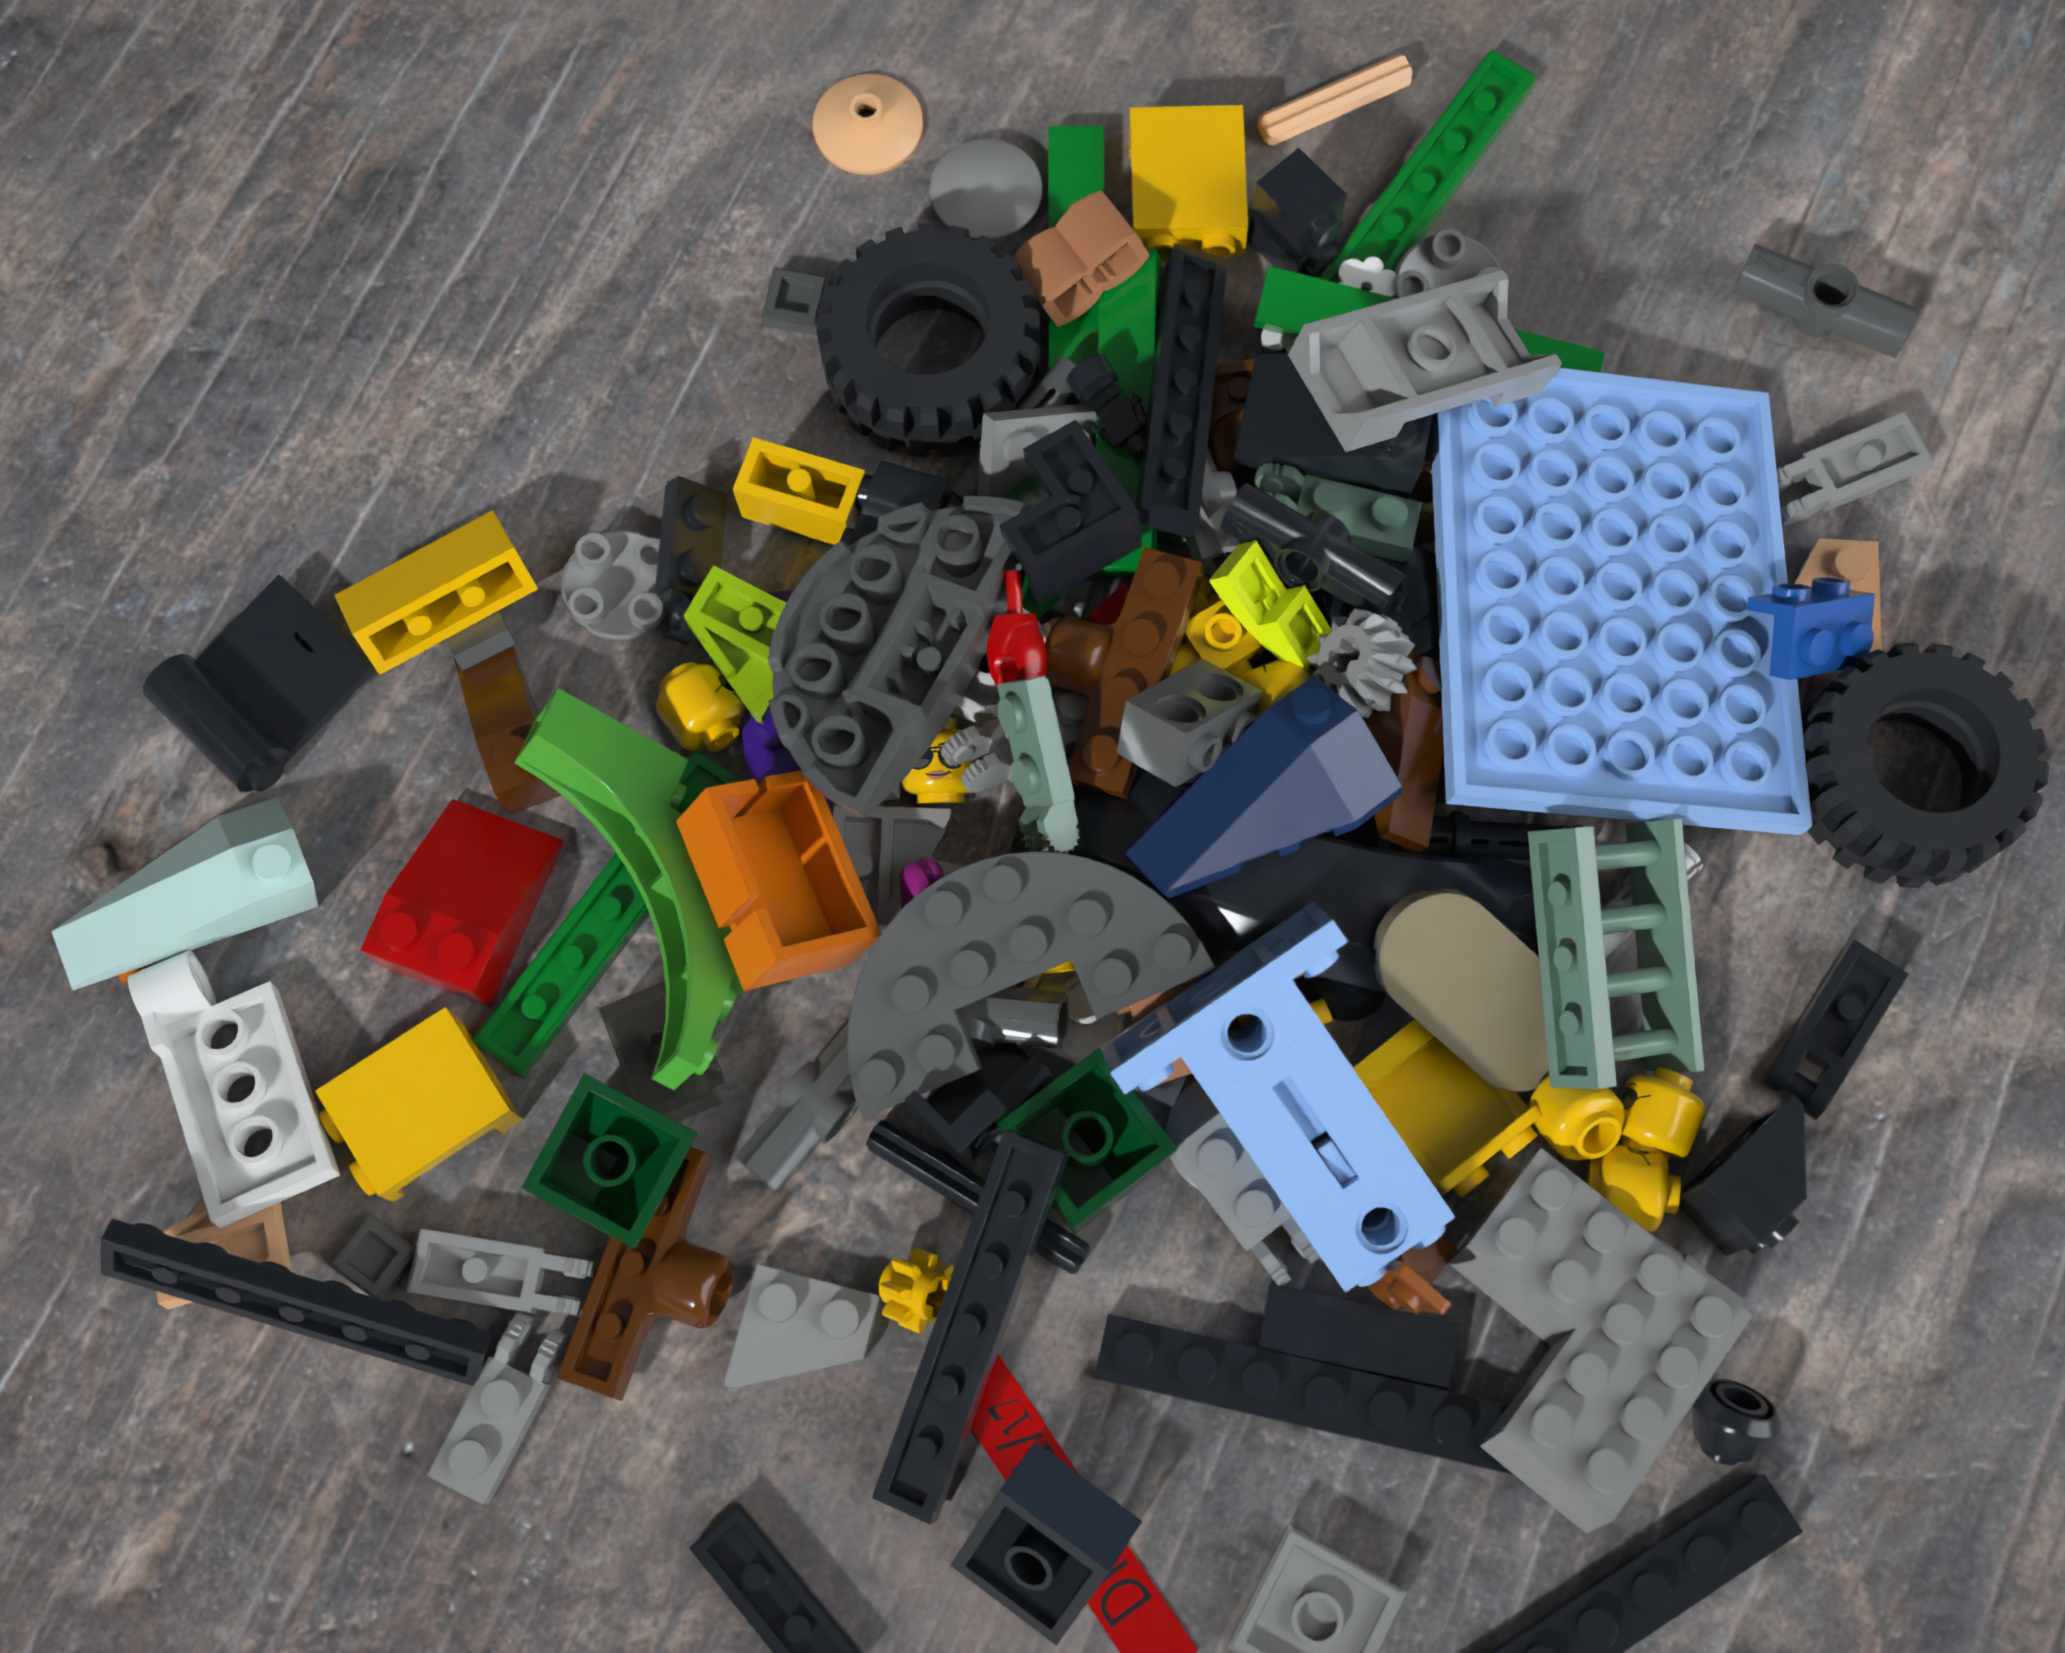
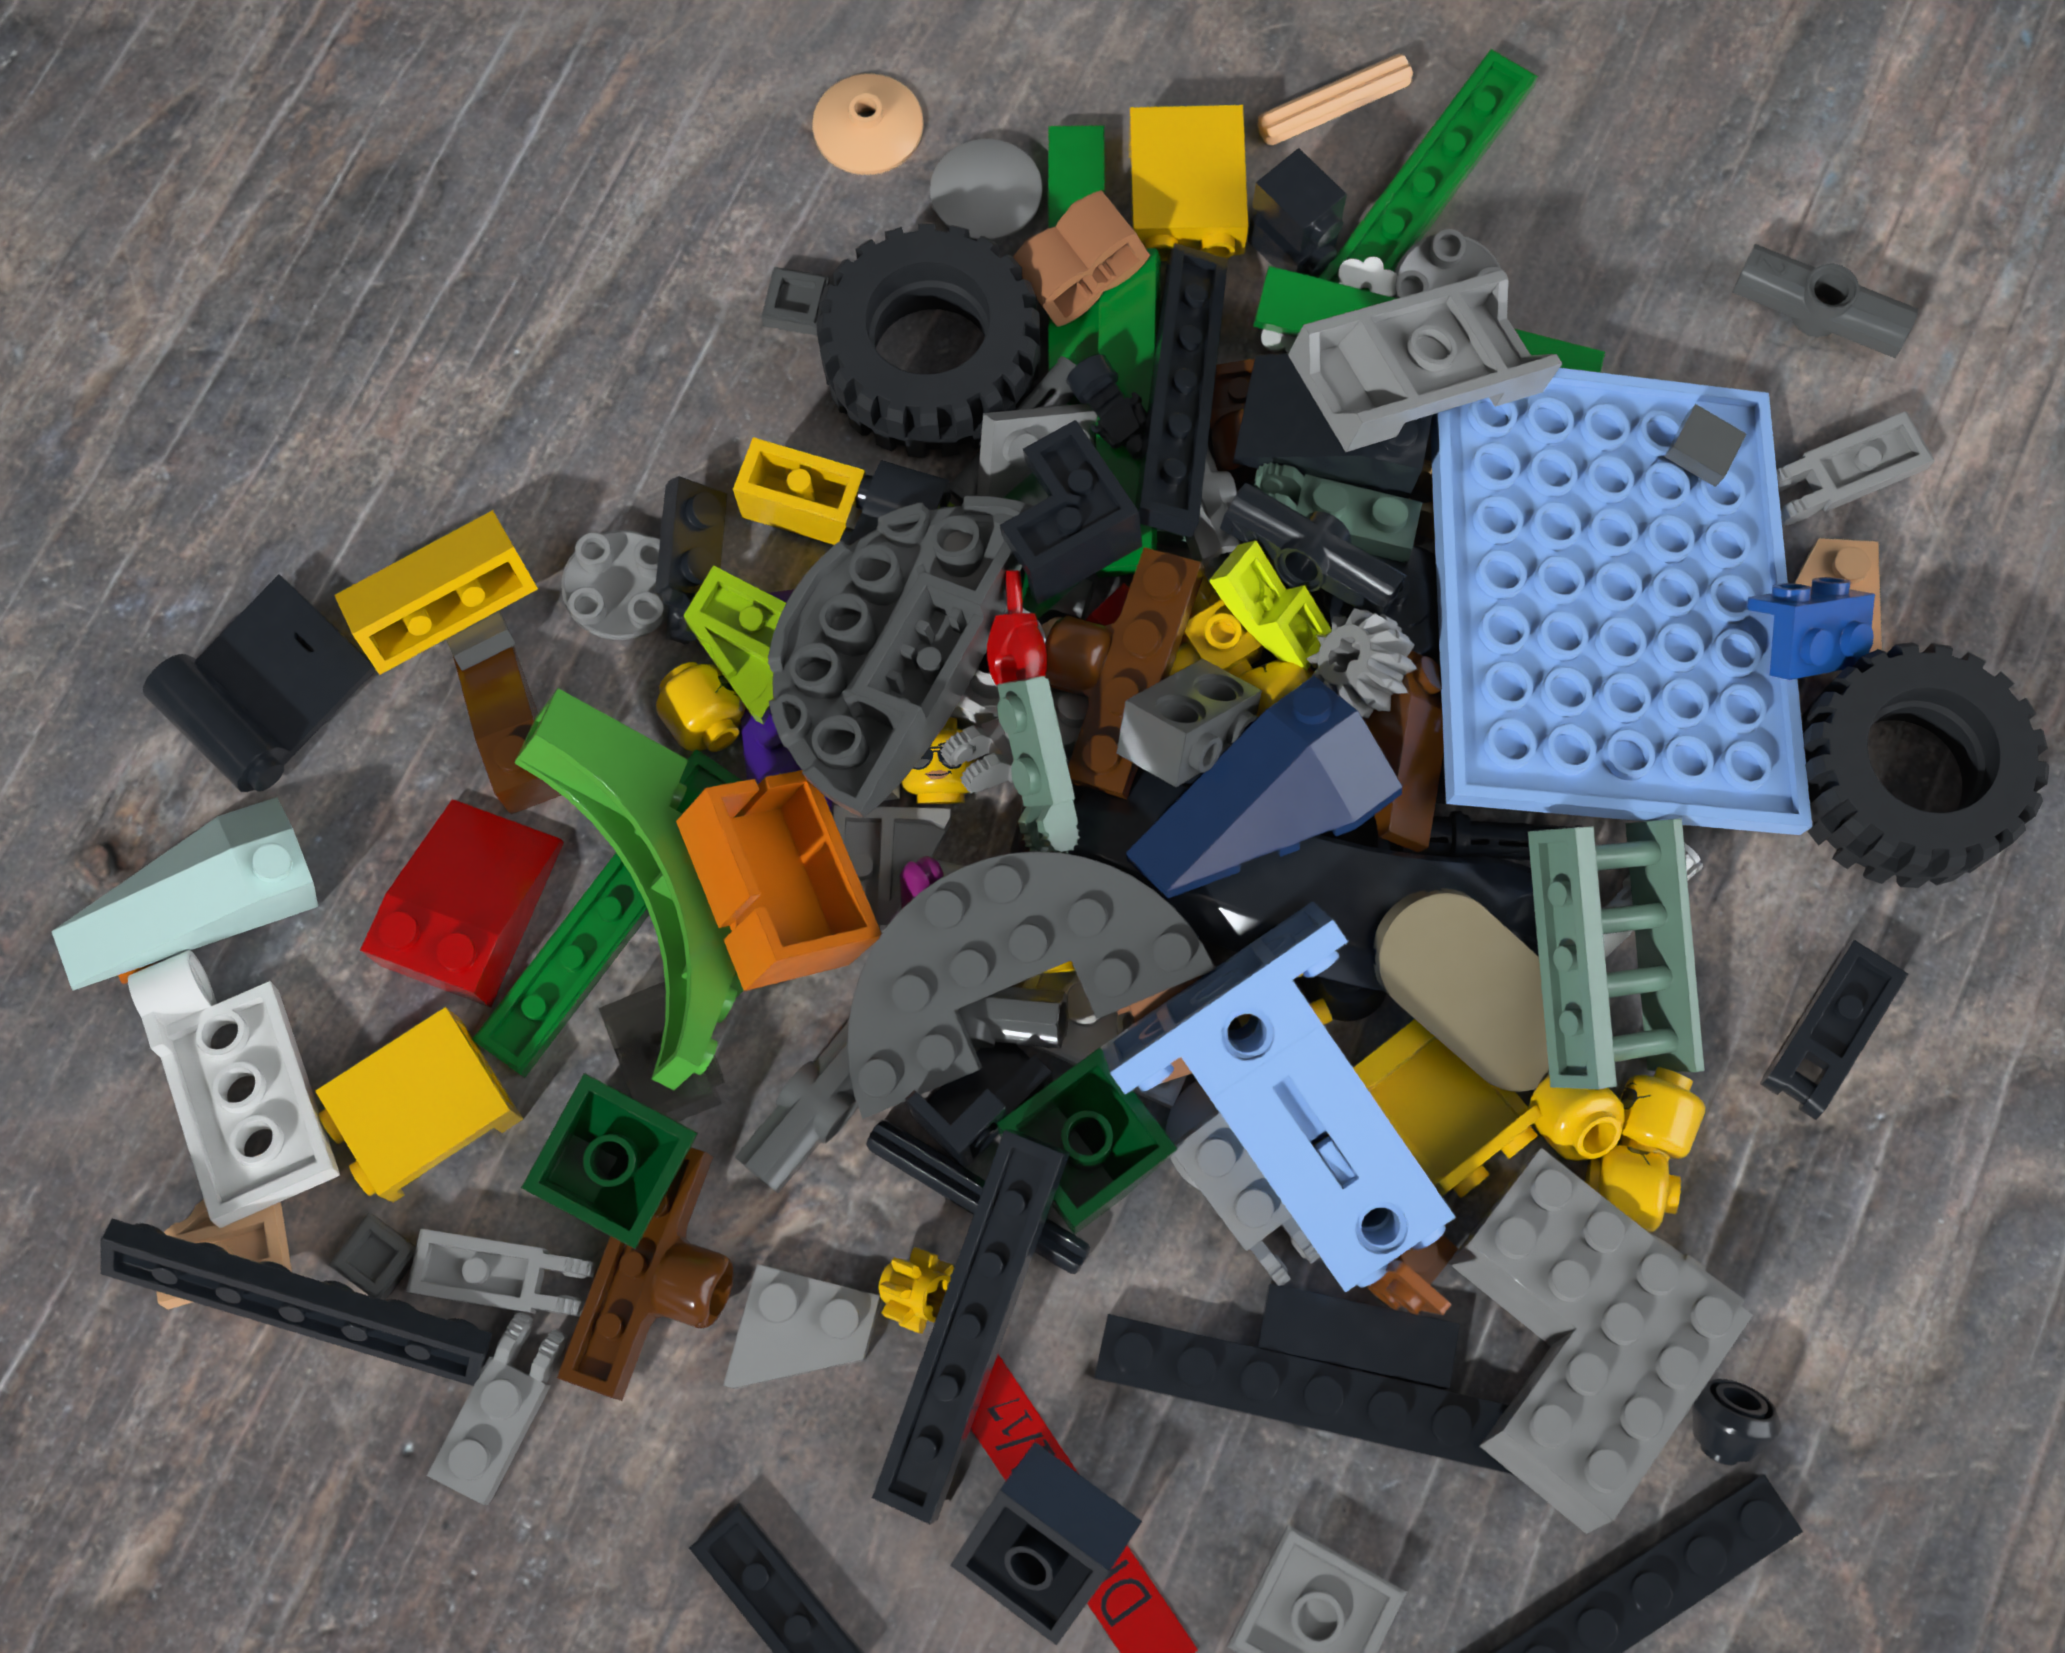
(1705, 445): none -> dark grey tile
(1753, 1183): black slope -> none

